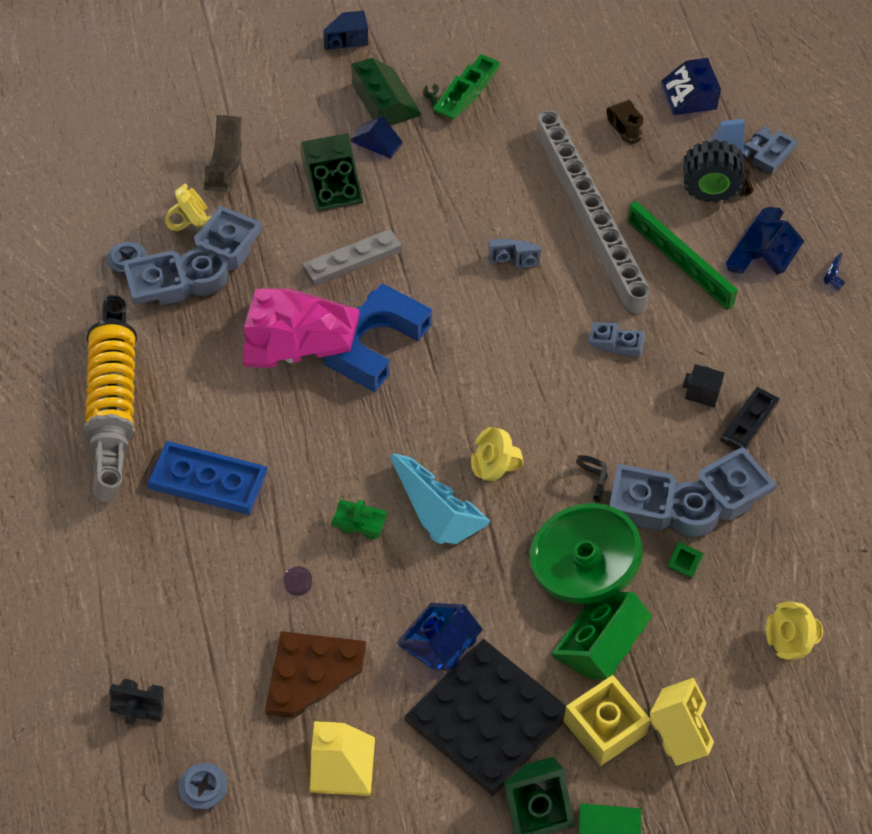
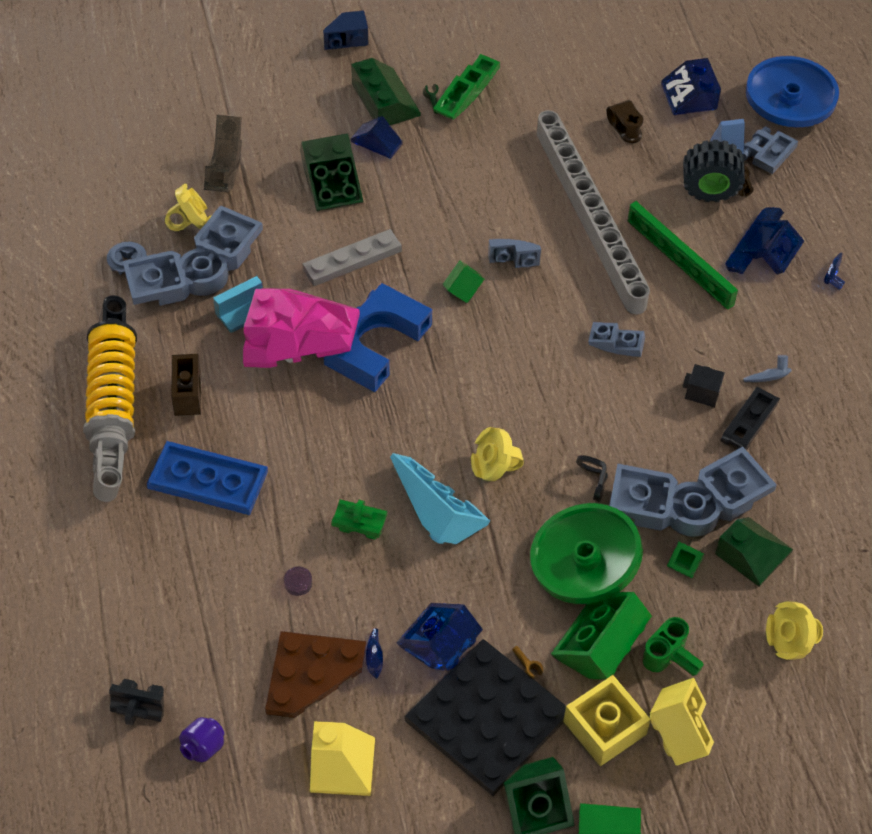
(186, 384): none -> dark brown brick
(196, 776): sand blue gear -> none
(201, 739): none -> dark purple head
(234, 304): none -> medium azure panel
(374, 654): none -> clear blue bar
(463, 281): none -> green panel
(527, 663): none -> pearl gold hand
(670, 648): none -> green beam
(752, 550): none -> dark green slope
(772, 374): none -> sand blue bar
(792, 91): none -> blue dish

